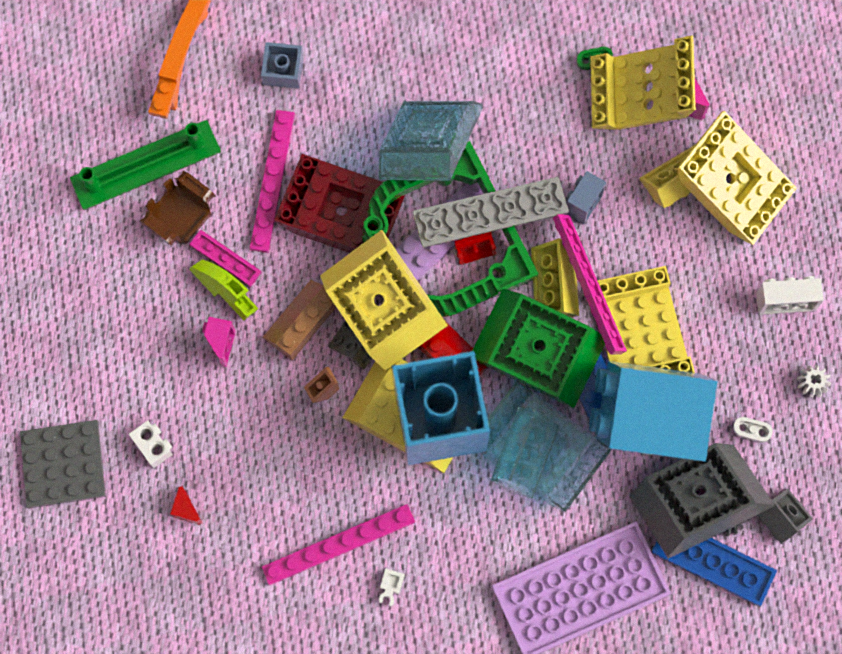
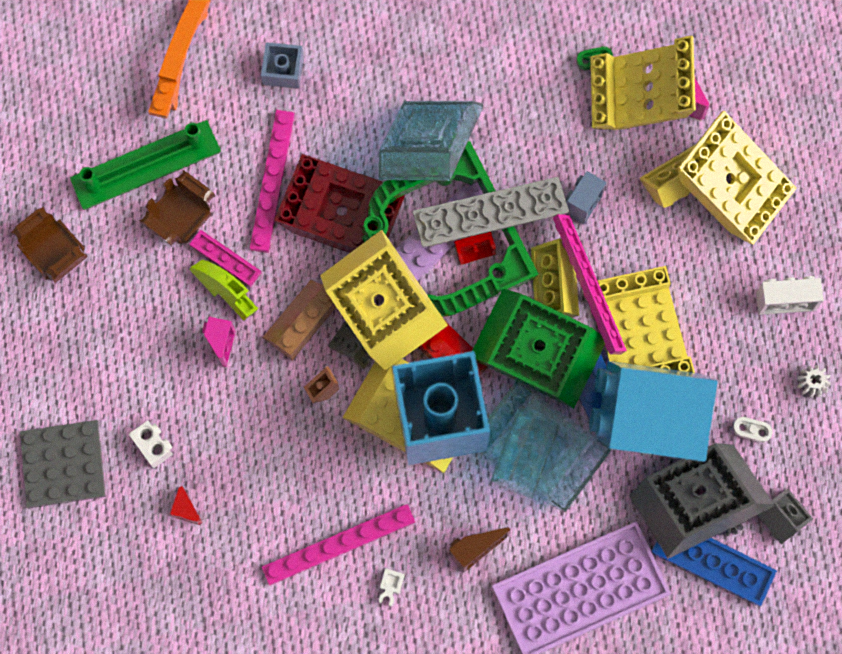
(48, 245): none -> reddish brown piece
(474, 547): none -> reddish brown slope

